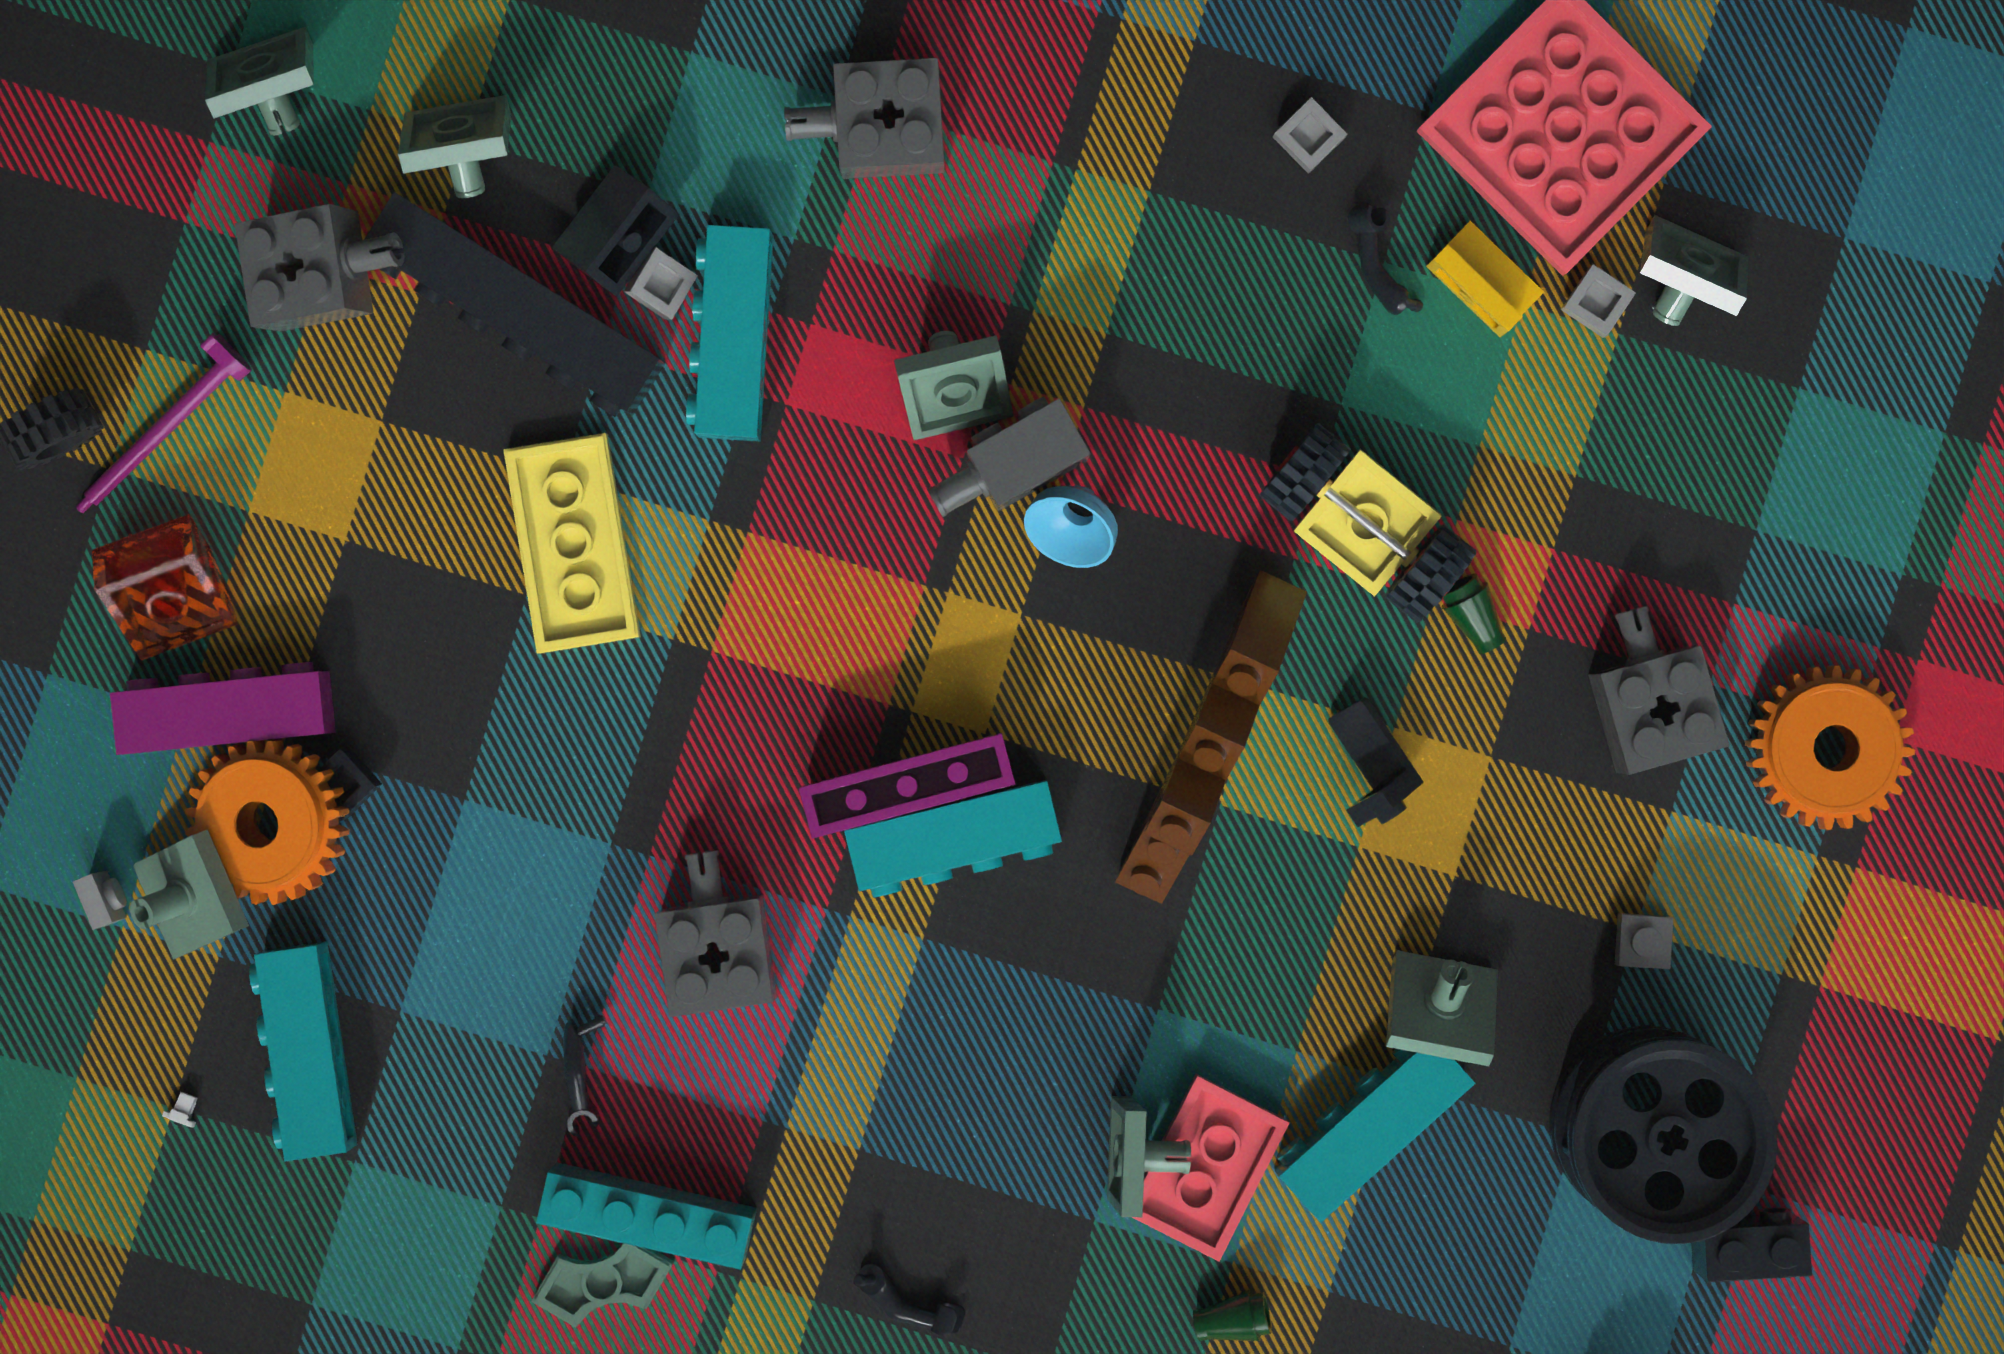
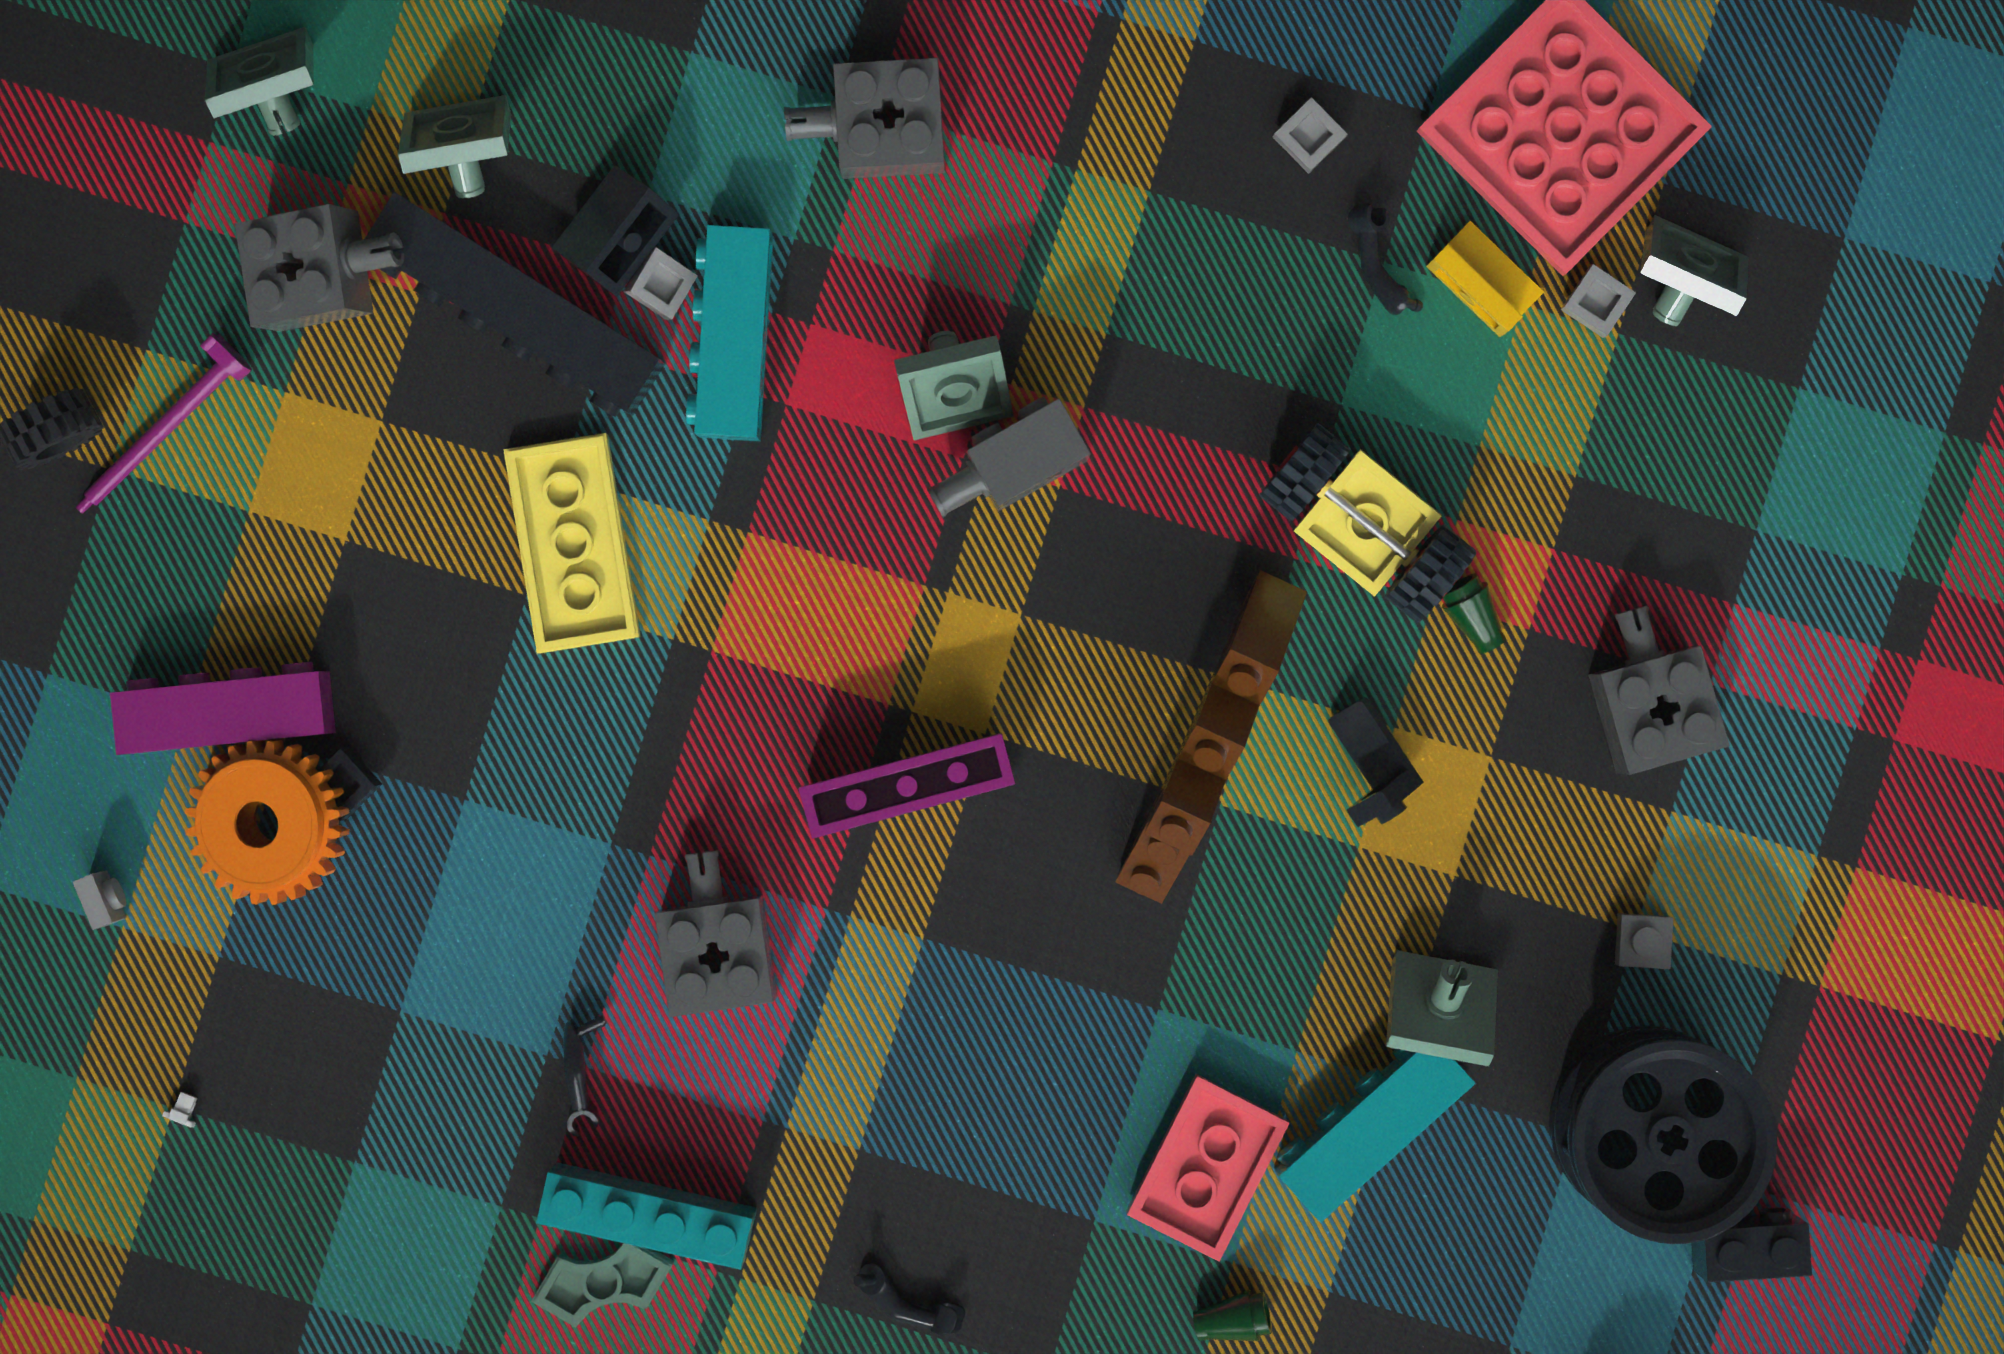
(163, 587): clear red slope -> none
(187, 895): sand green tile -> none
(304, 1051): teal brick -> none
(953, 836): teal brick -> none
(1068, 536): medium azure piece -> none
(1133, 1155): sand green tile -> none
(1870, 756): orange gear -> none

